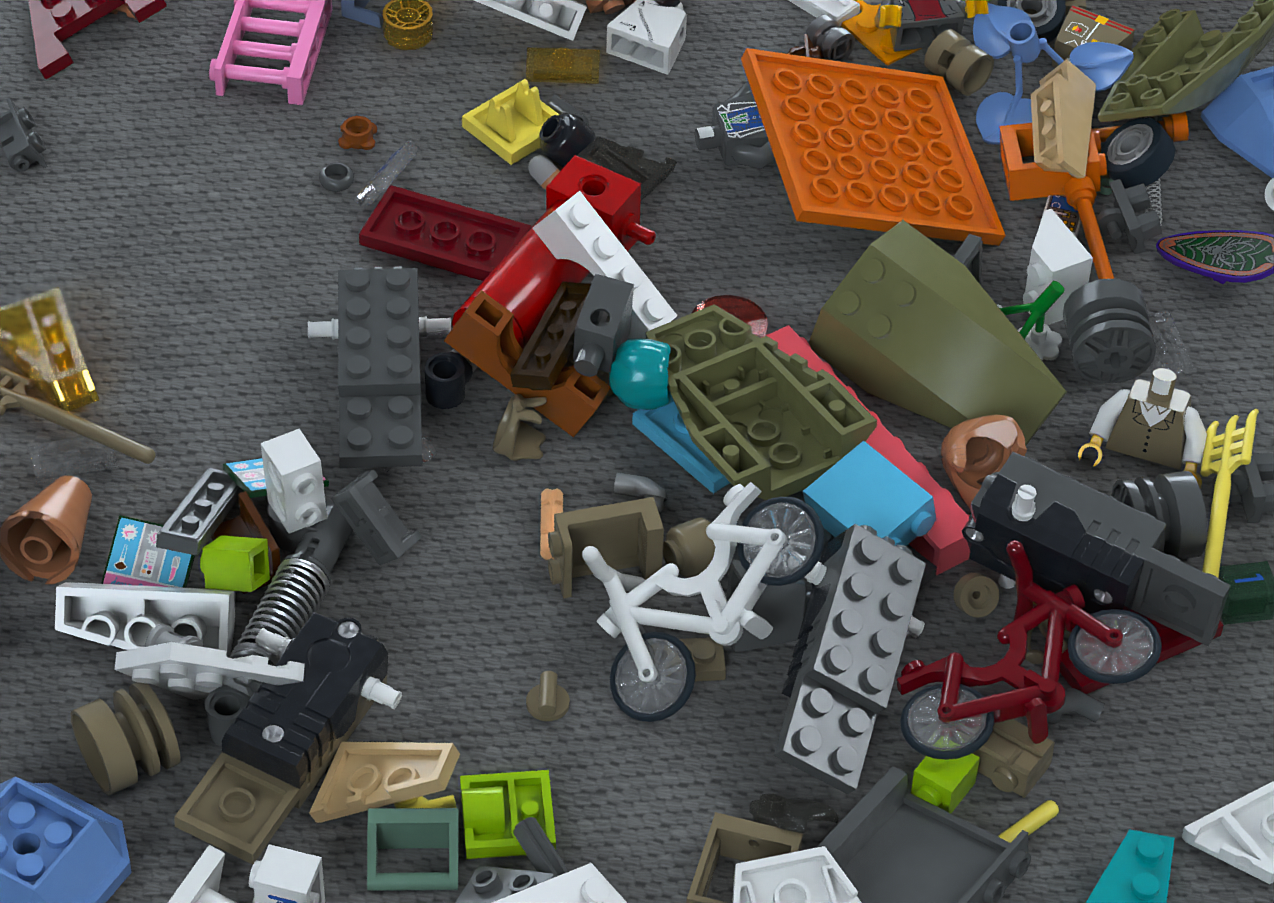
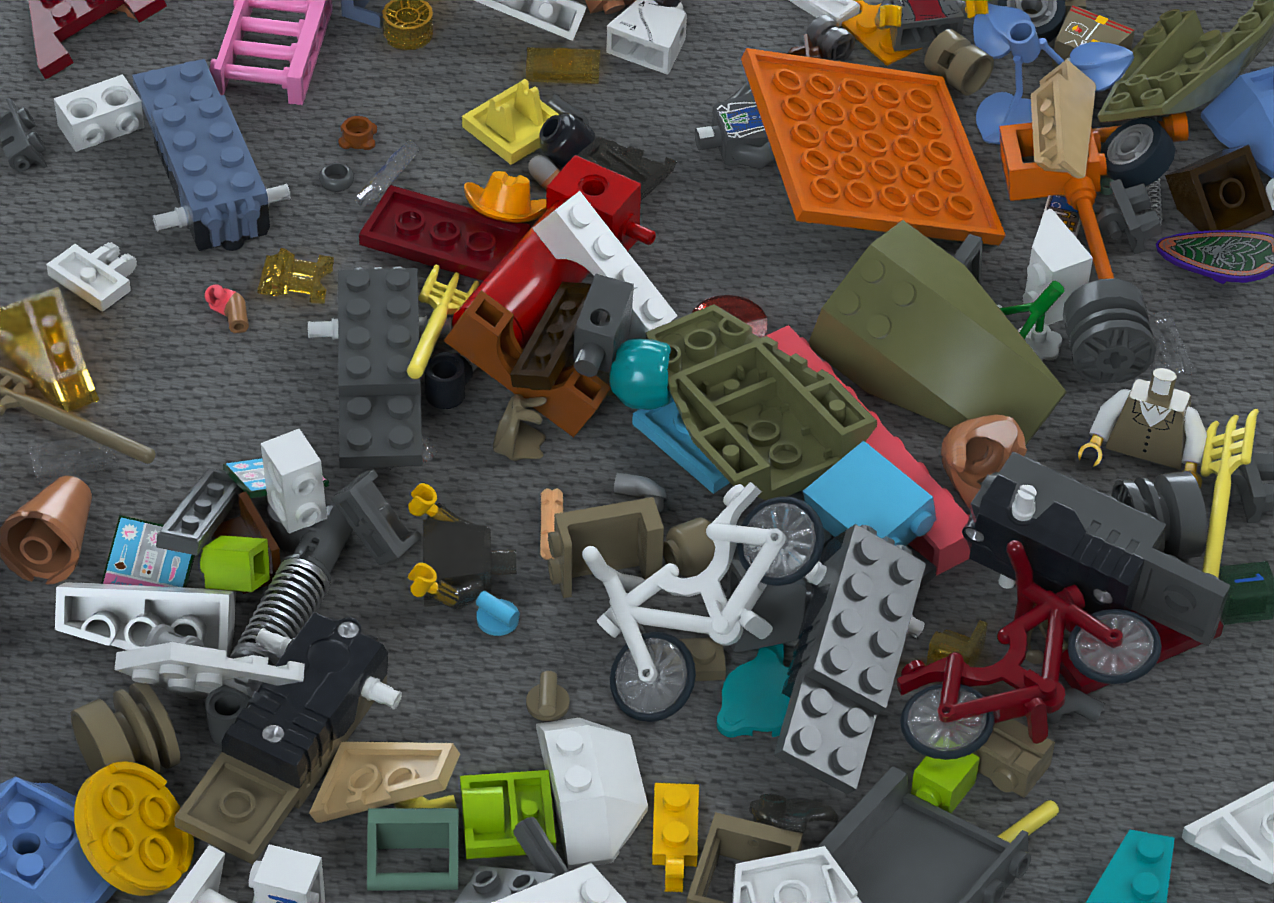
(94, 276): none -> white hinge
(99, 113): none -> white brick
(130, 829): none -> yellow tile
(204, 158): none -> sand blue piece
(230, 305): none -> arm
(278, 277): none -> clear yellow piece
(444, 301): none -> light yellow piece
(455, 555): none -> clear smoke torso
(496, 615): none -> medium azure plate
(505, 198): none -> light orange hat
(592, 788): none -> white wedge
(675, 830): none -> yellow plate
(754, 695): none -> teal tile
(949, 641): none -> clear yellow panel
(976, 595): dark tan tile -> none
(1221, 191): none -> dark brown slope

